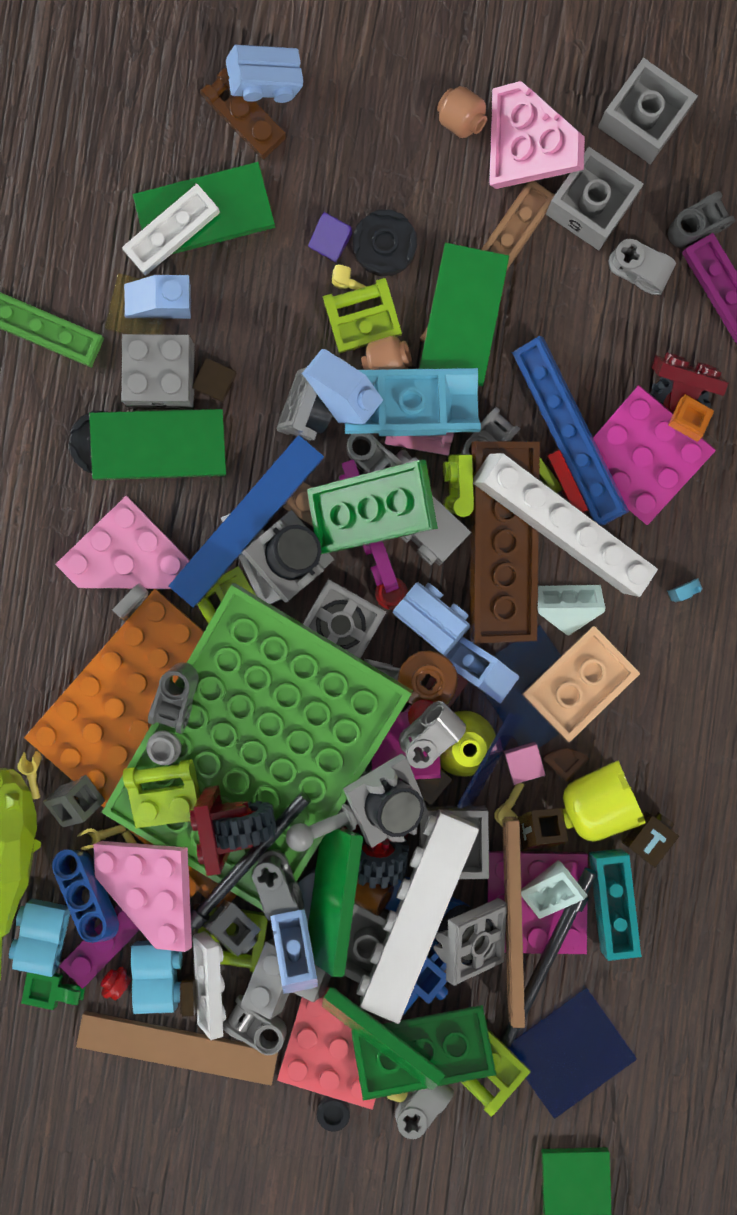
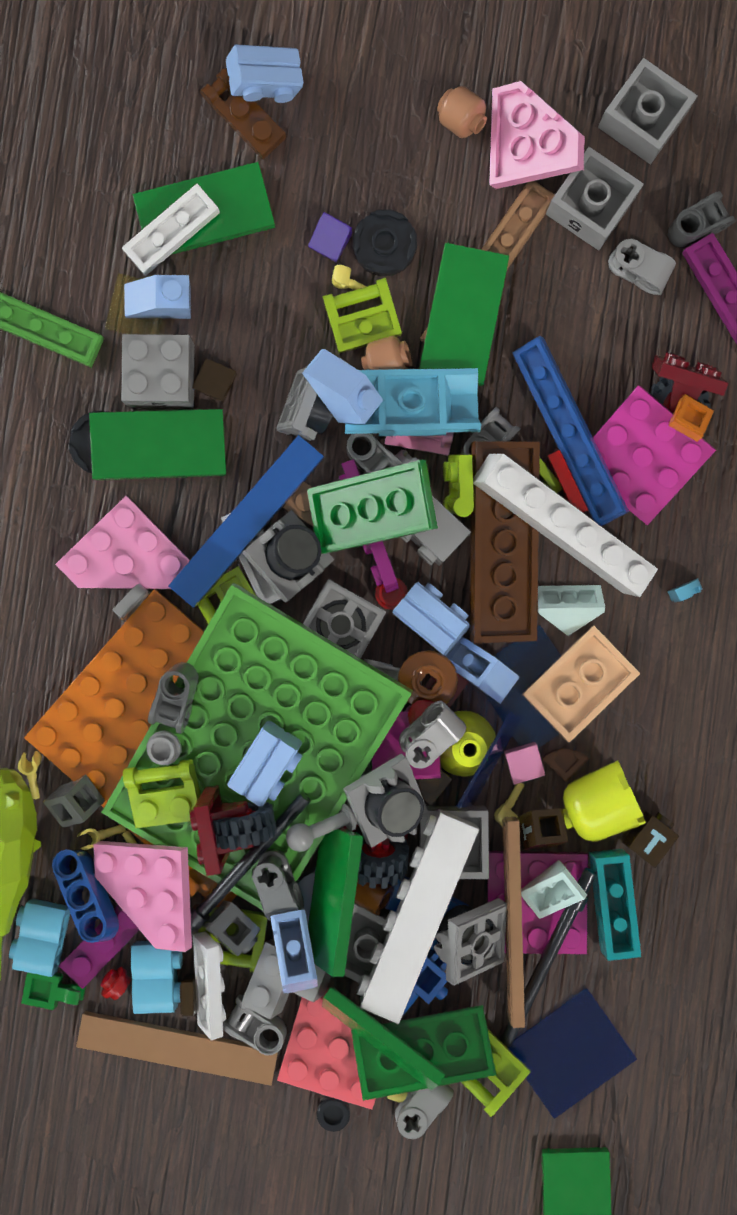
(265, 763): none -> light blue brick

